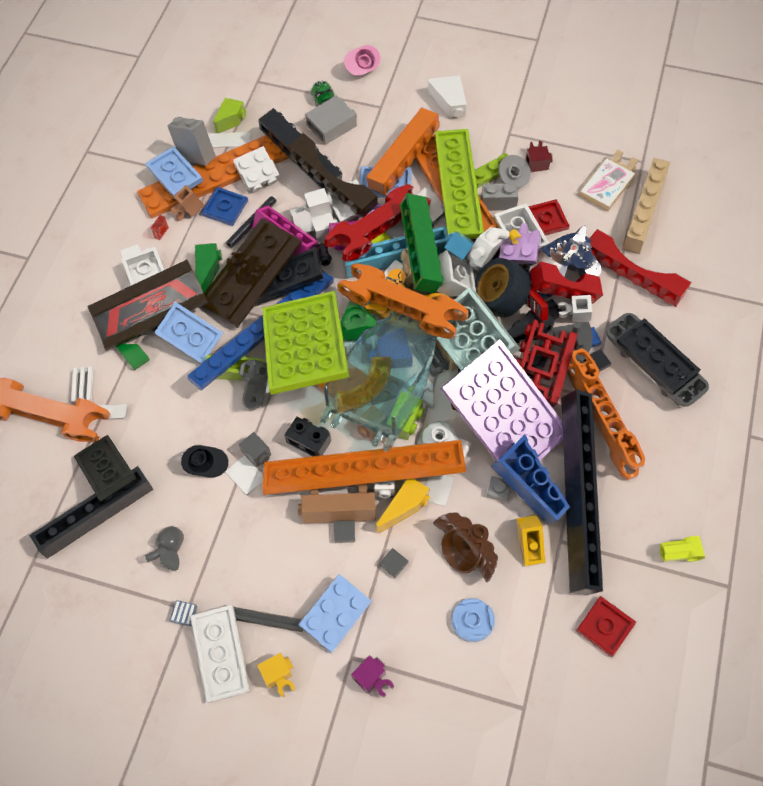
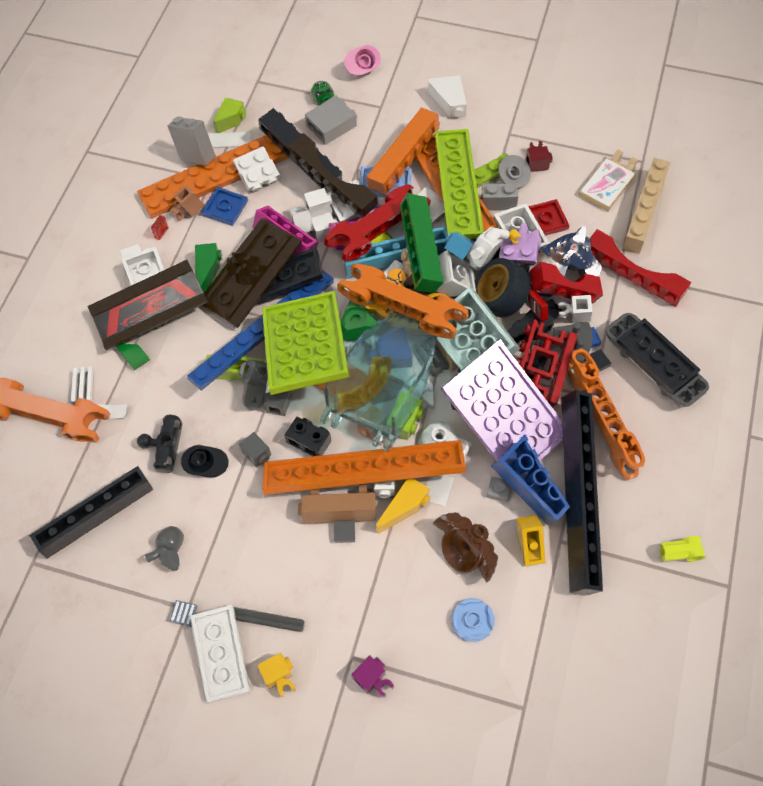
(104, 467): pearl dark grey tile -> none
(167, 432): none -> black piece
(173, 171): light blue plate -> none
(188, 332): light blue plate -> none
(241, 232): black piece -> none
(245, 474): white sticker -> none
(278, 403): none -> dark grey brick
(325, 257): black pin -> none
(334, 613): light blue plate -> none
(393, 563): dark grey tile -> none
(606, 626): red tile -> none

